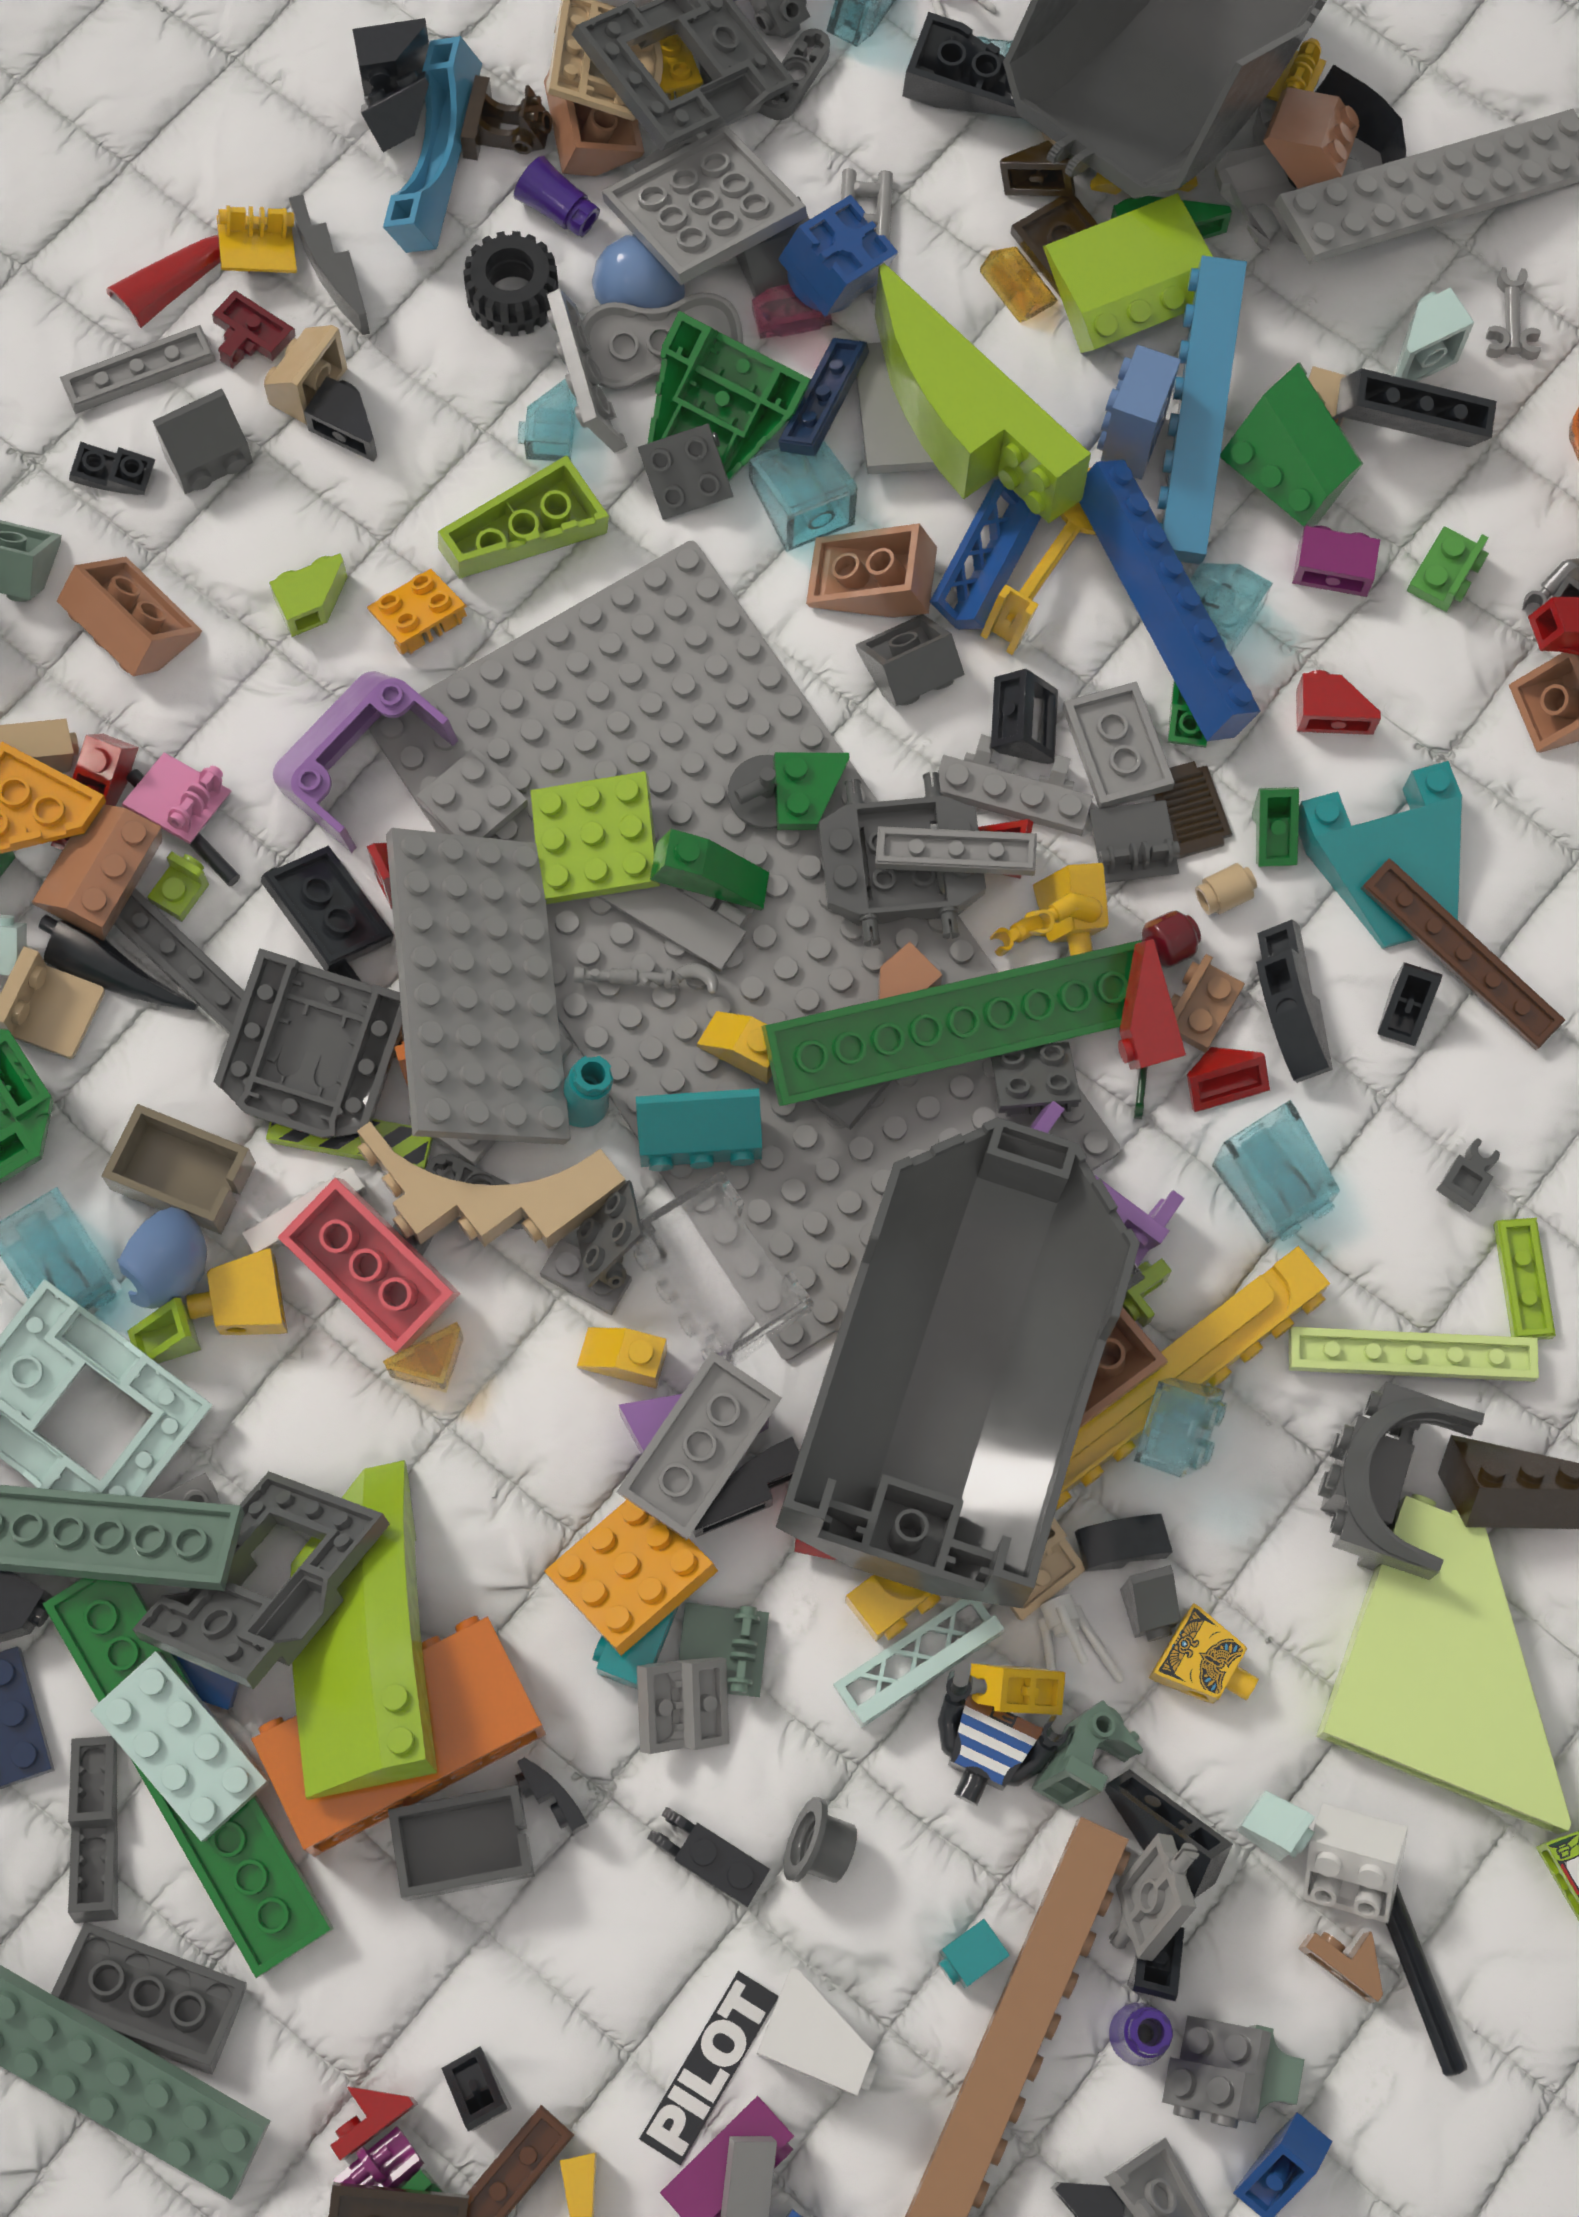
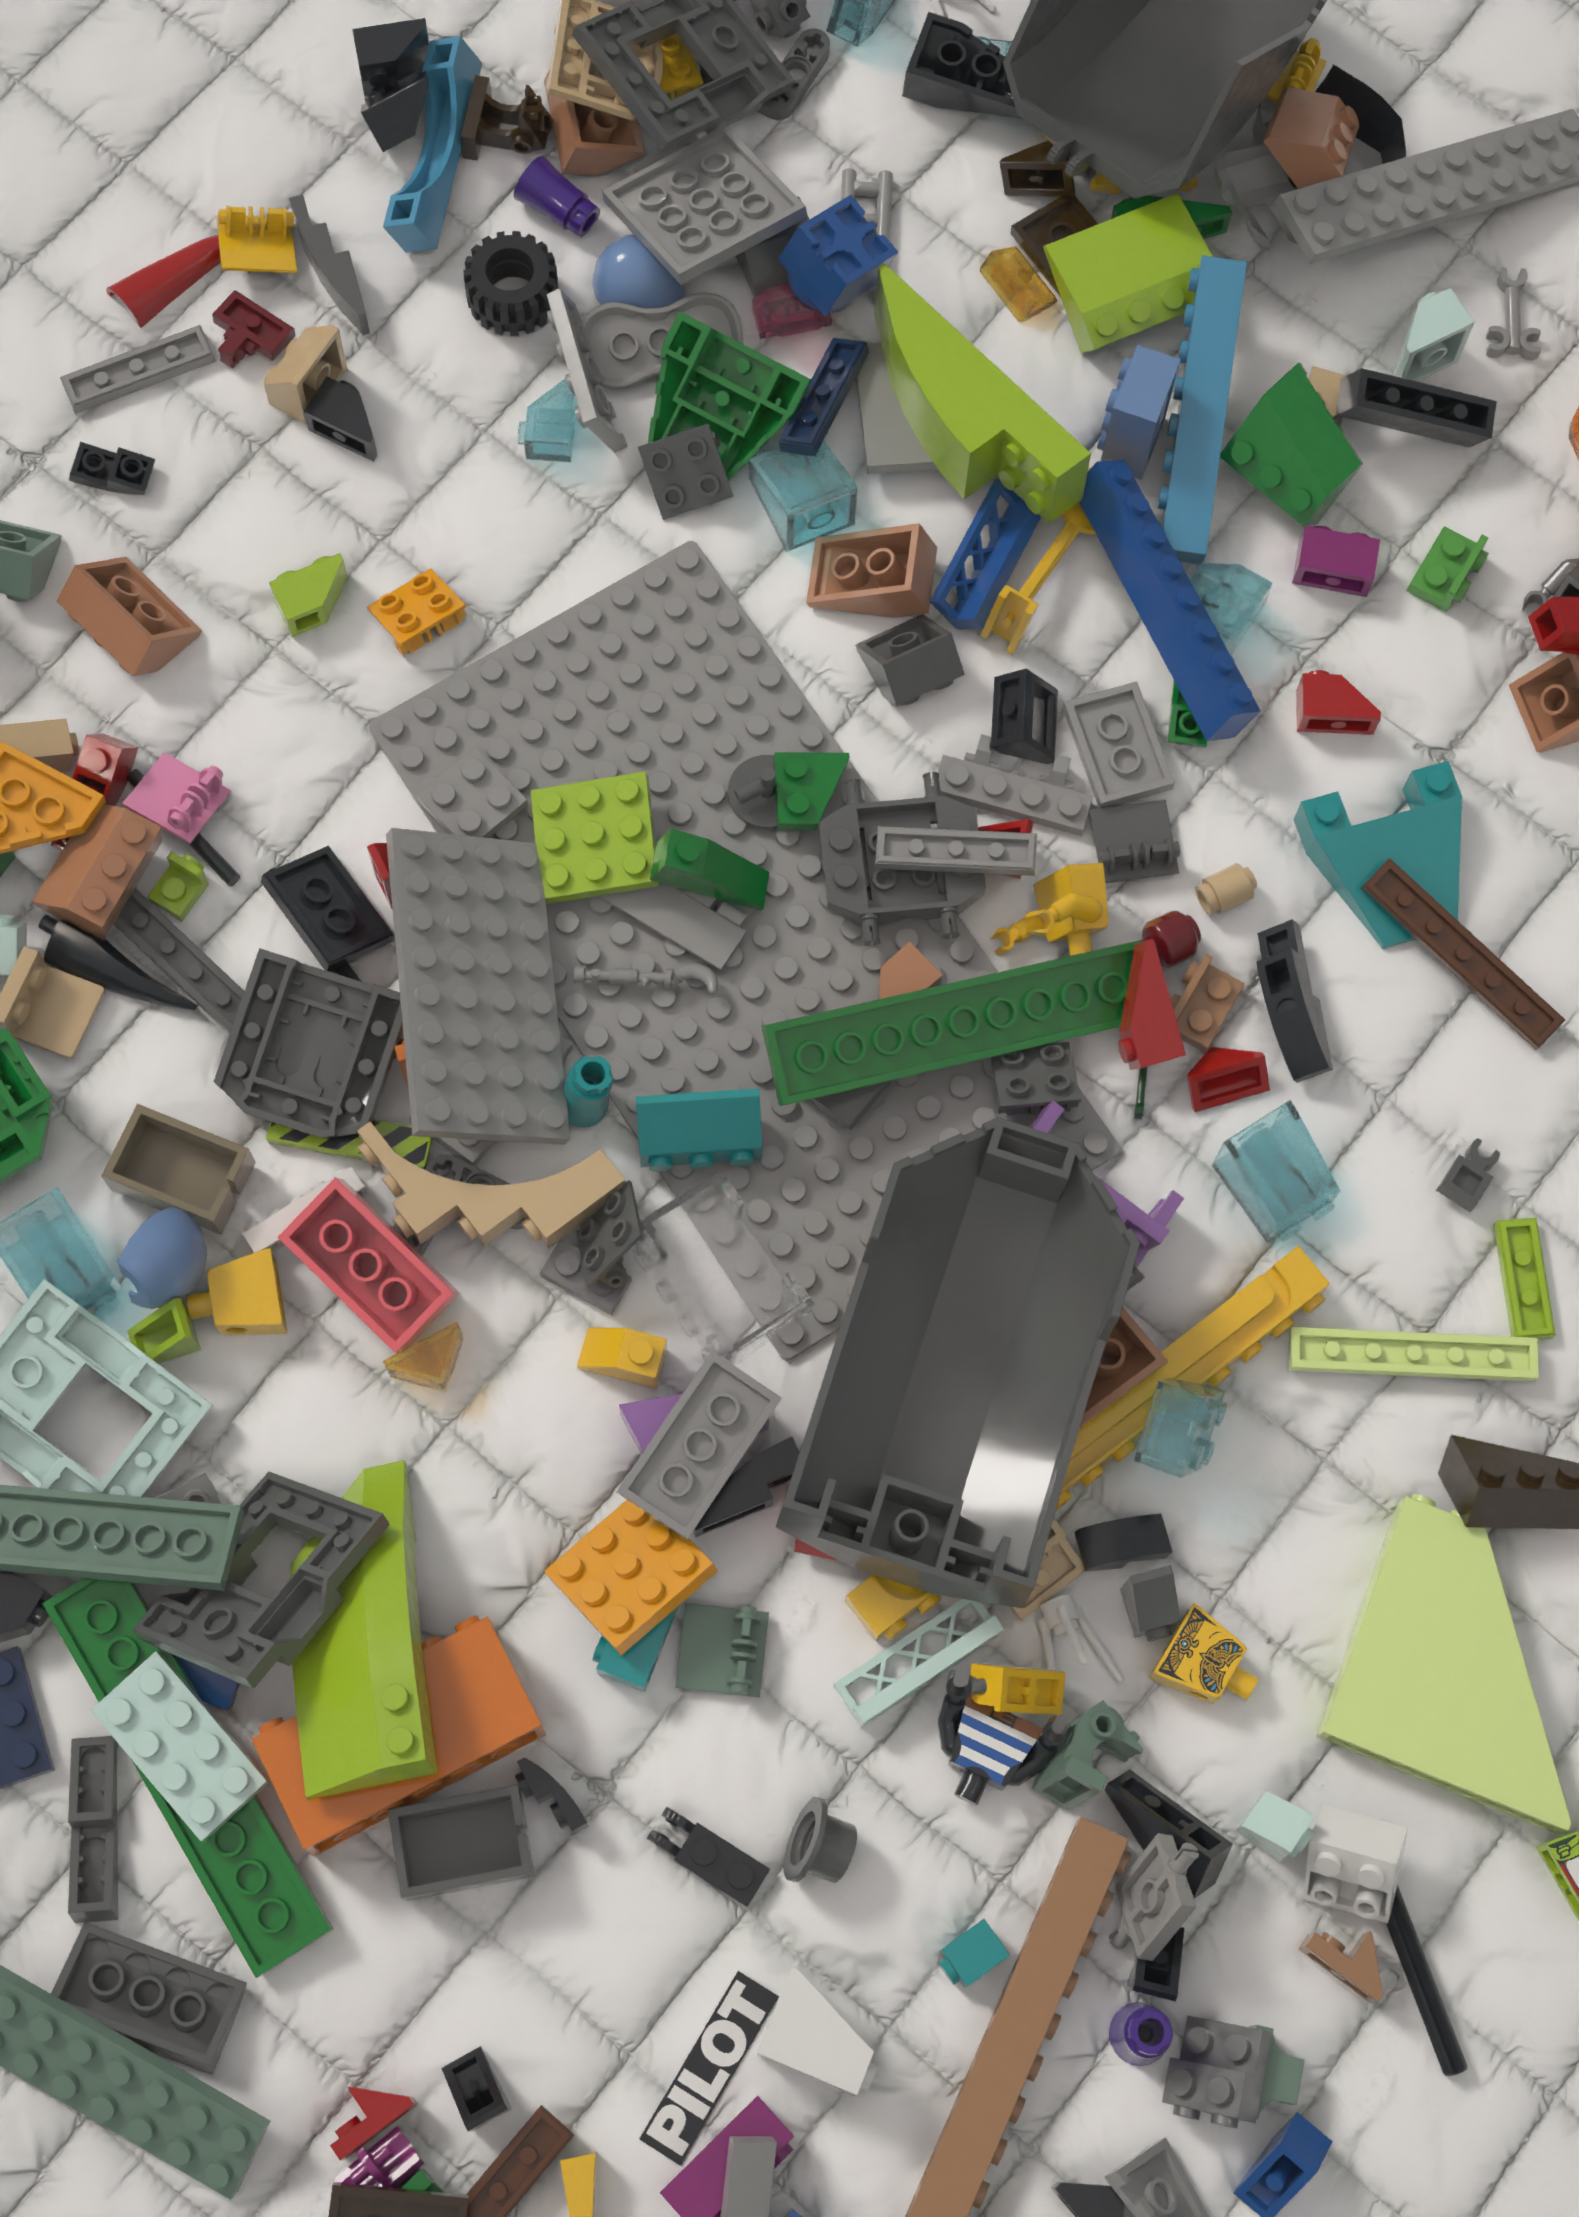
(203, 441): dark grey slope -> none
(304, 768): medium lavender windscreen -> none
(525, 521): lime wedge -> none
(683, 1704): light grey slope -> none
(738, 1042): yellow slope -> none
(1134, 1303): lime bracket -> none
(1195, 810): dark brown window -> none
(1276, 826): green slope -> none
(1371, 1472): dark grey piece -> none
(1409, 1003): black slope -> none

